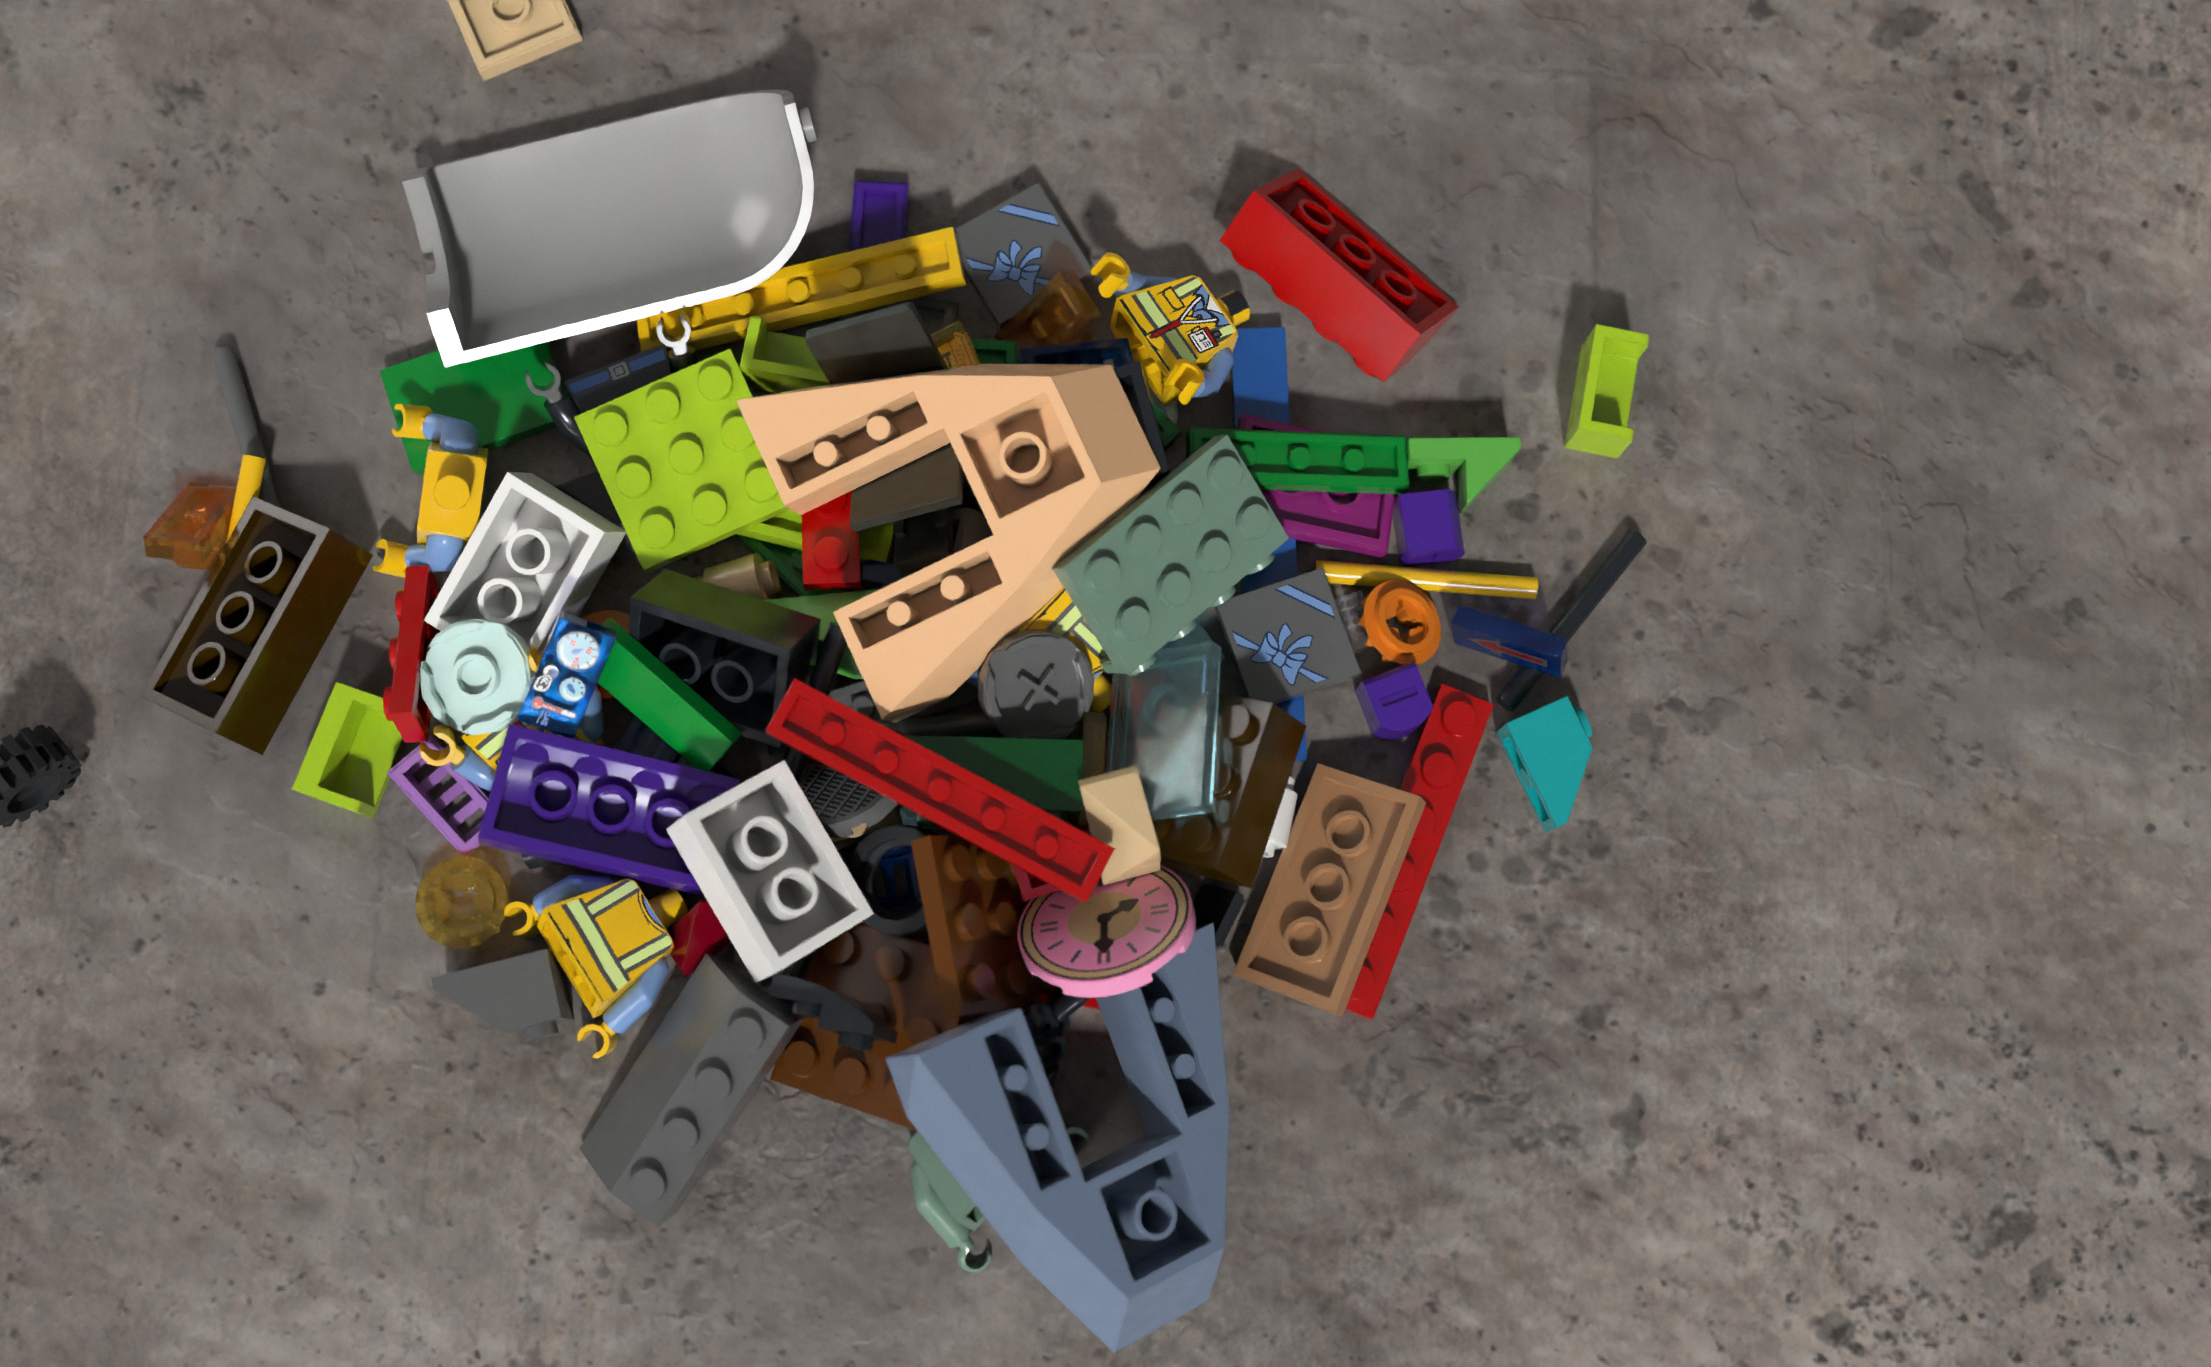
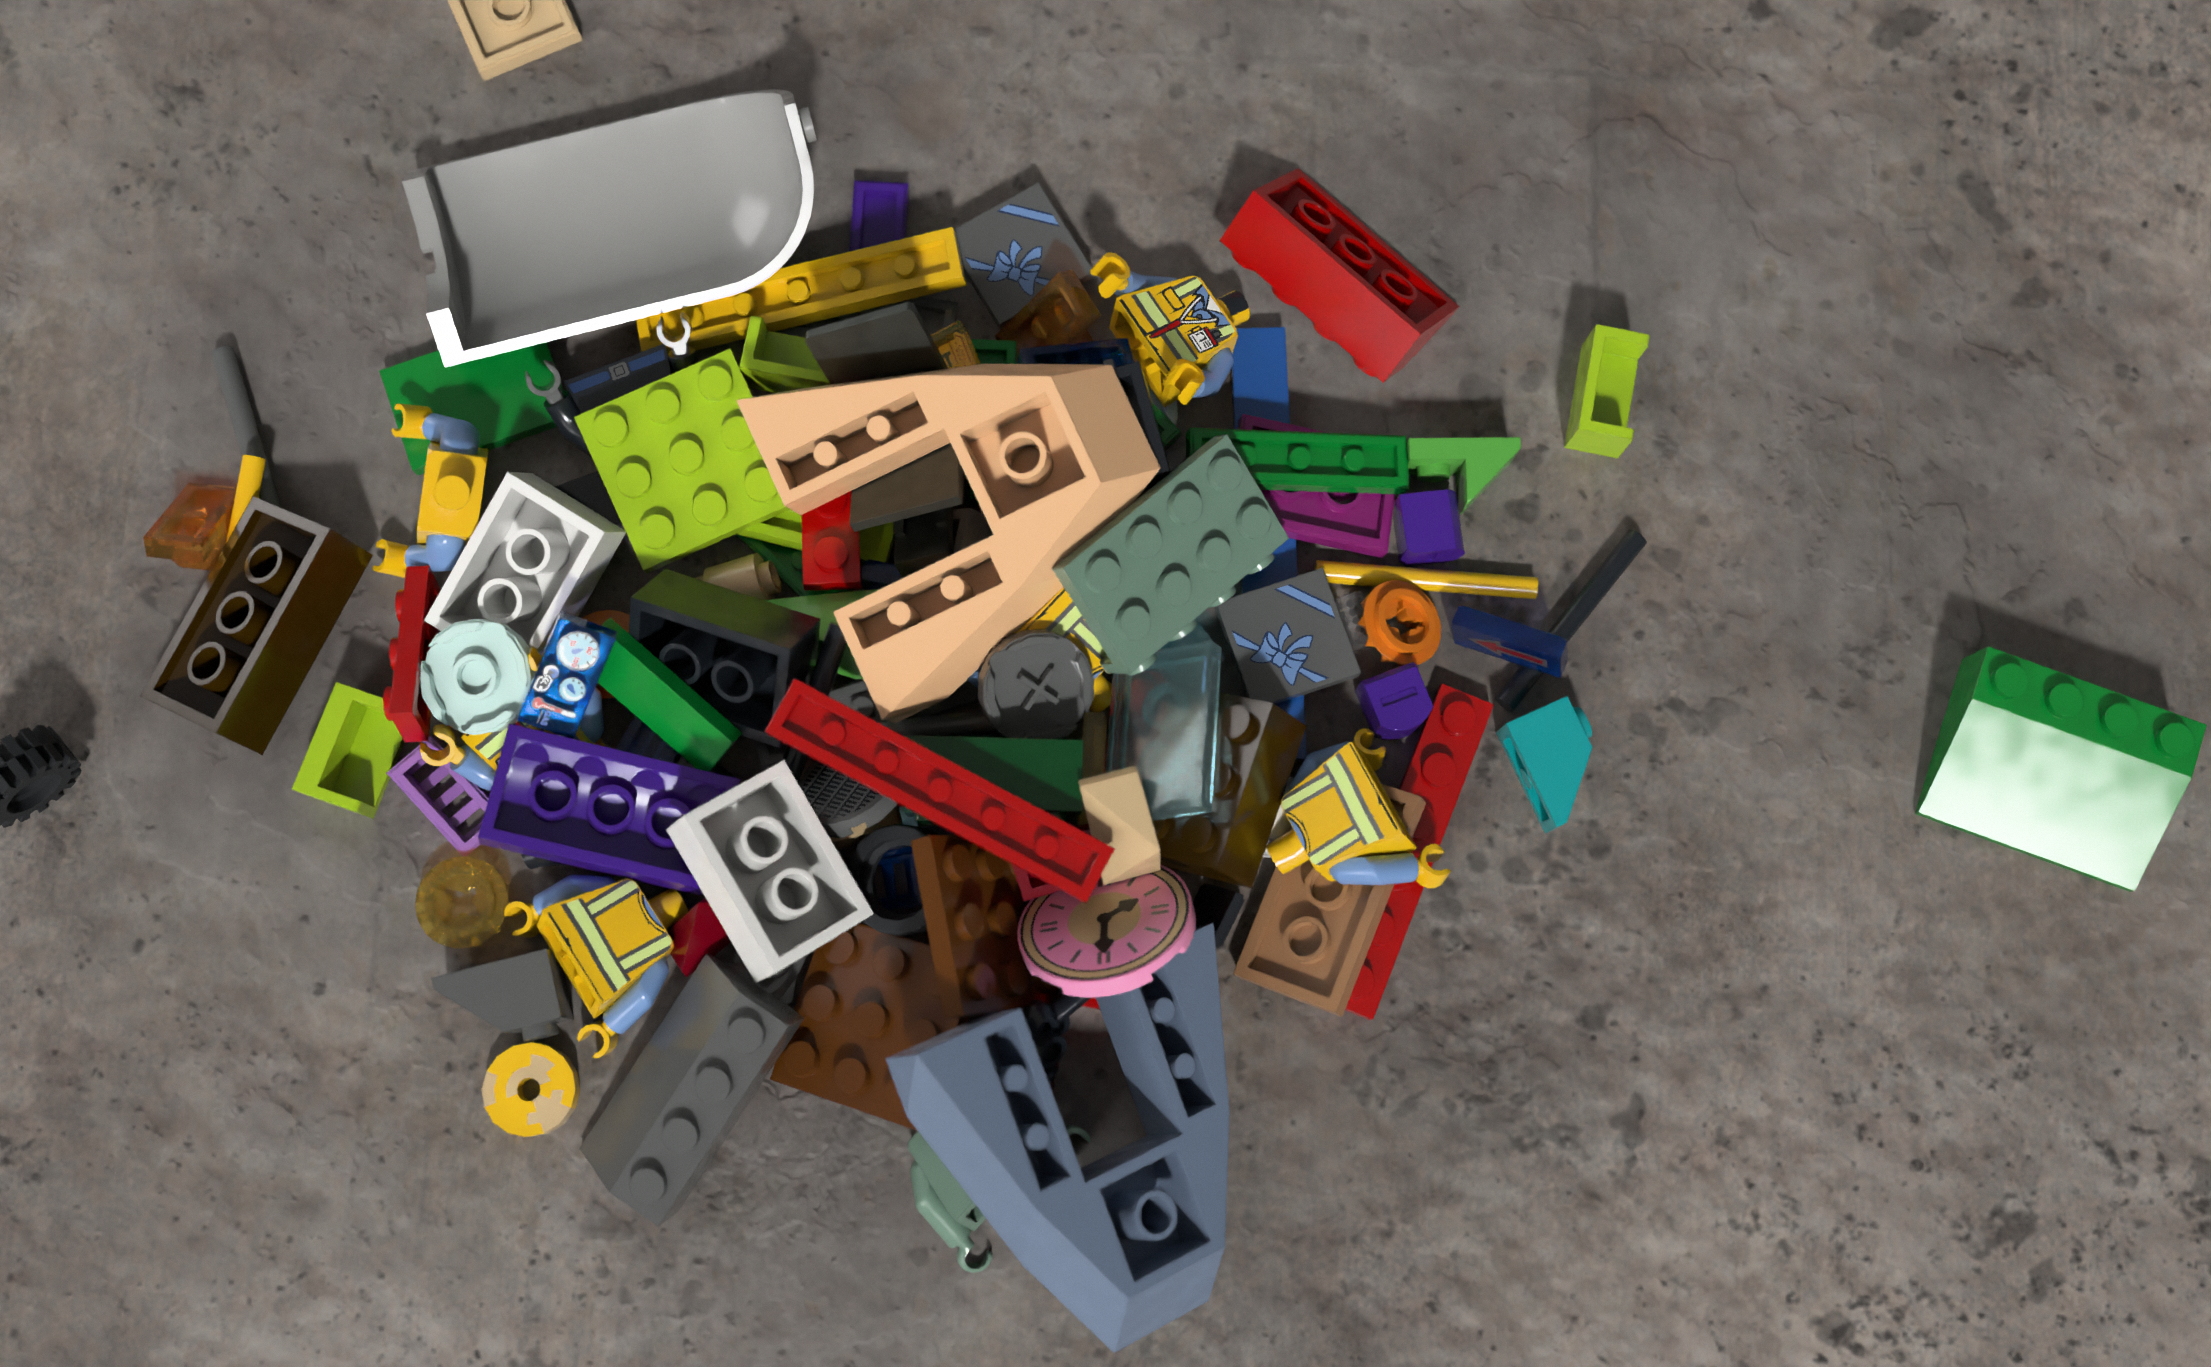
(504, 1093): none -> yellow piece
(837, 1013): black slope -> none
(1349, 823): none -> torso
(2058, 767): none -> slope

